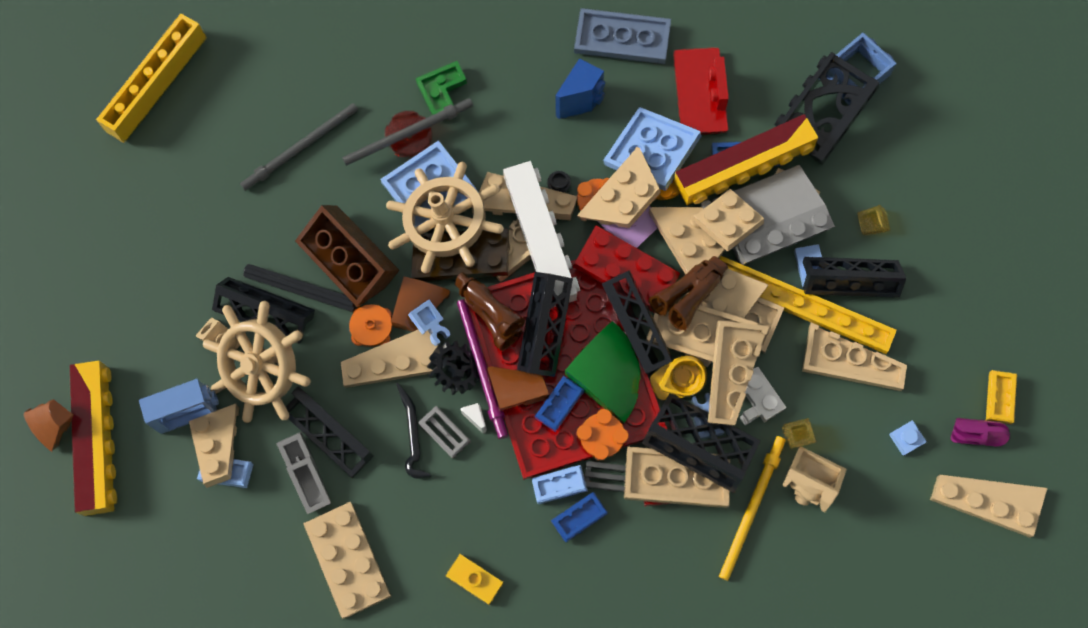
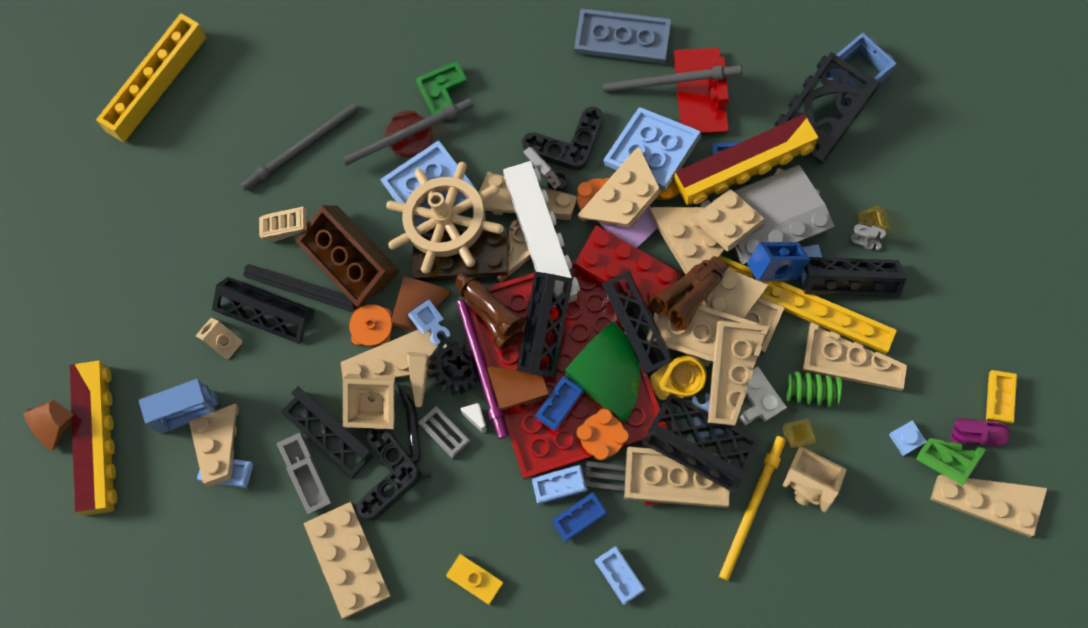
(256, 362): tan piece -> none
(281, 224): none -> tan slope
(369, 401): none -> tan brick
(397, 471): none -> black beam
(418, 371): none -> tan slope
(543, 168): none -> light grey tile
(569, 151): none -> black beam
(580, 90): blue slope -> none
(619, 575): none -> light blue plate
(716, 73): none -> dark grey bar
(778, 261): none -> blue brick
(814, 388): none -> bright green piece
(864, 234): none -> light grey piece
(950, 459): none -> bright green wing

